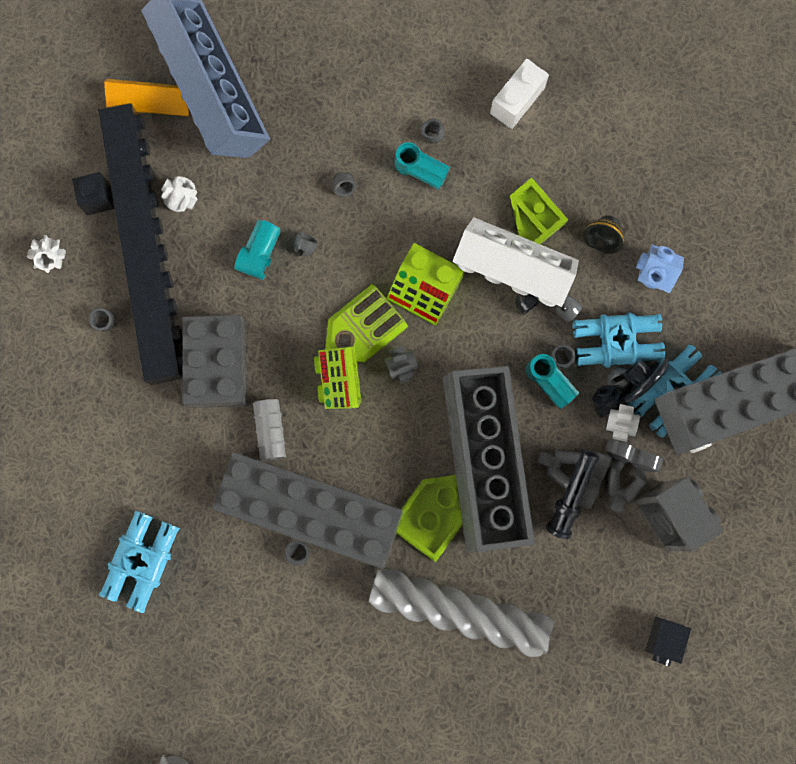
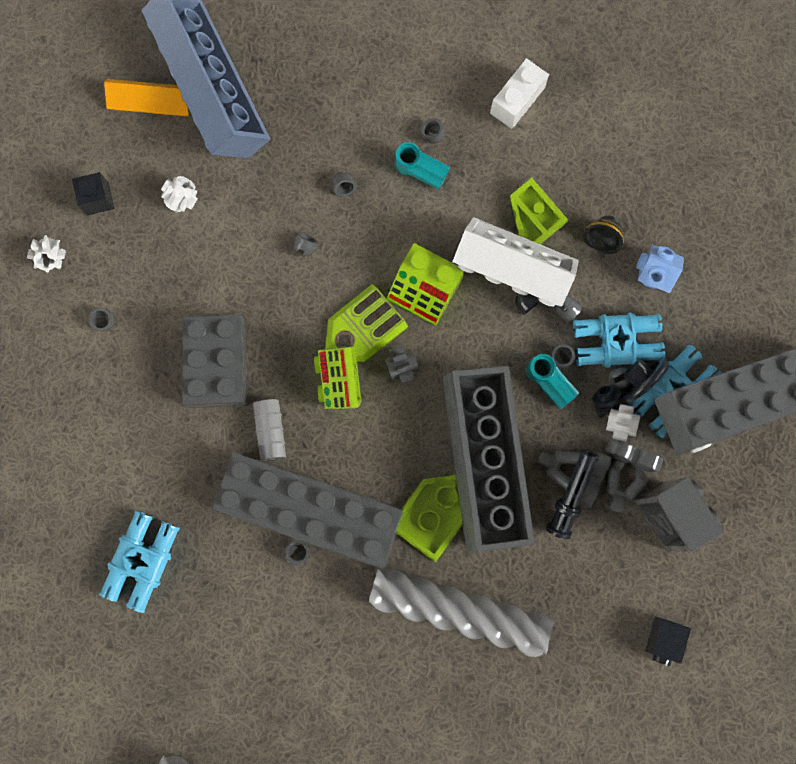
(141, 244): black brick -> none
(256, 255): teal piece -> none

